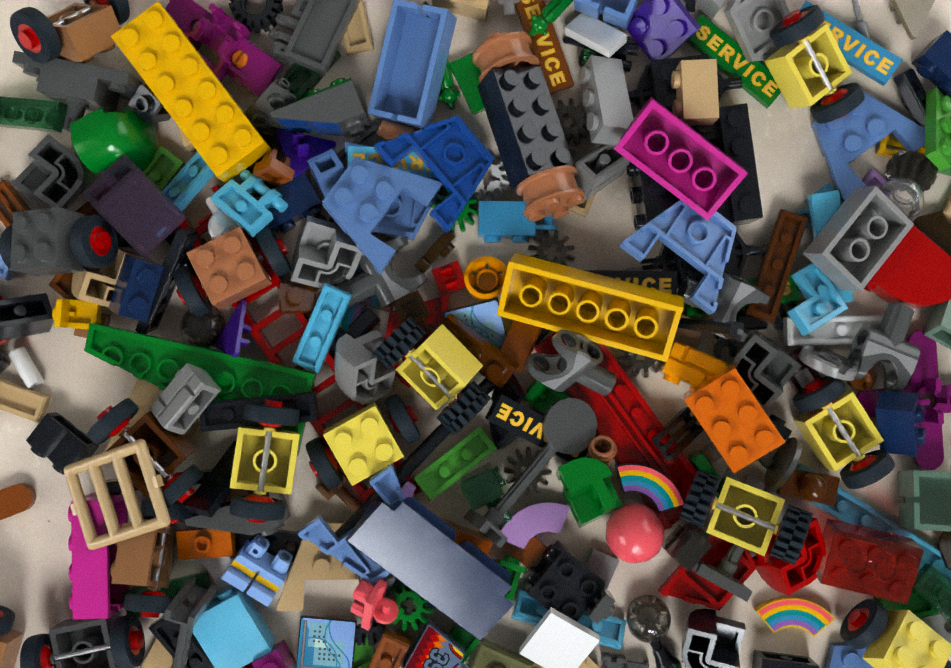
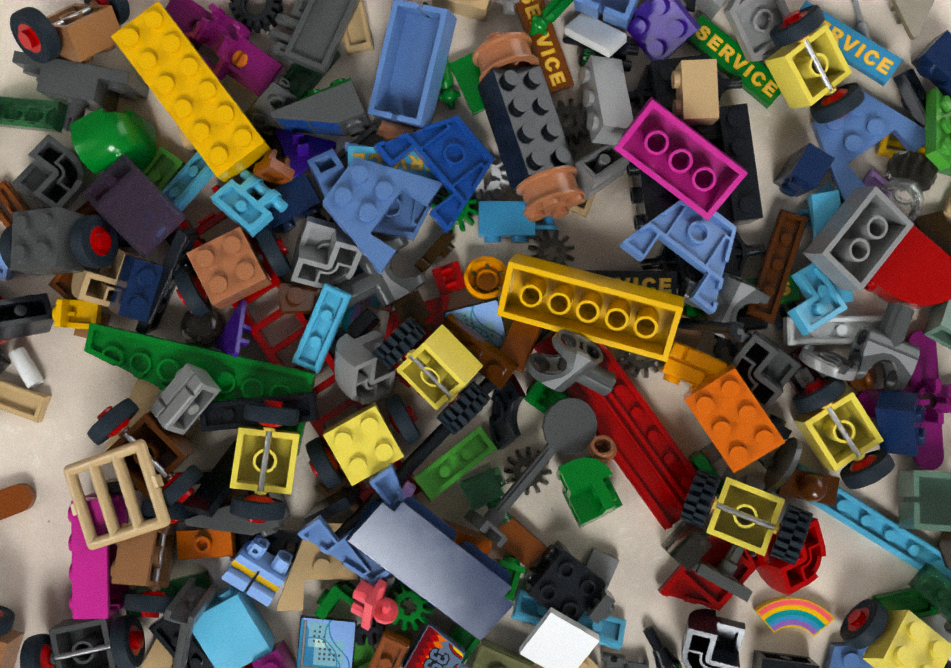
(60, 442): black brick -> none
(148, 106): black bracket -> none
(219, 222): white rock -> none
(329, 599): none -> green bracket
(335, 503): none -> black tile
(523, 423): black tile -> none
(534, 520): lavender tile -> none
(634, 533): coral piece -> none
(648, 616): clear smoke helmet -> none
(650, 483): tile -> none
(690, 422): black tile -> none
(803, 171): none -> dark blue brick
(869, 561): clear red brick -> none

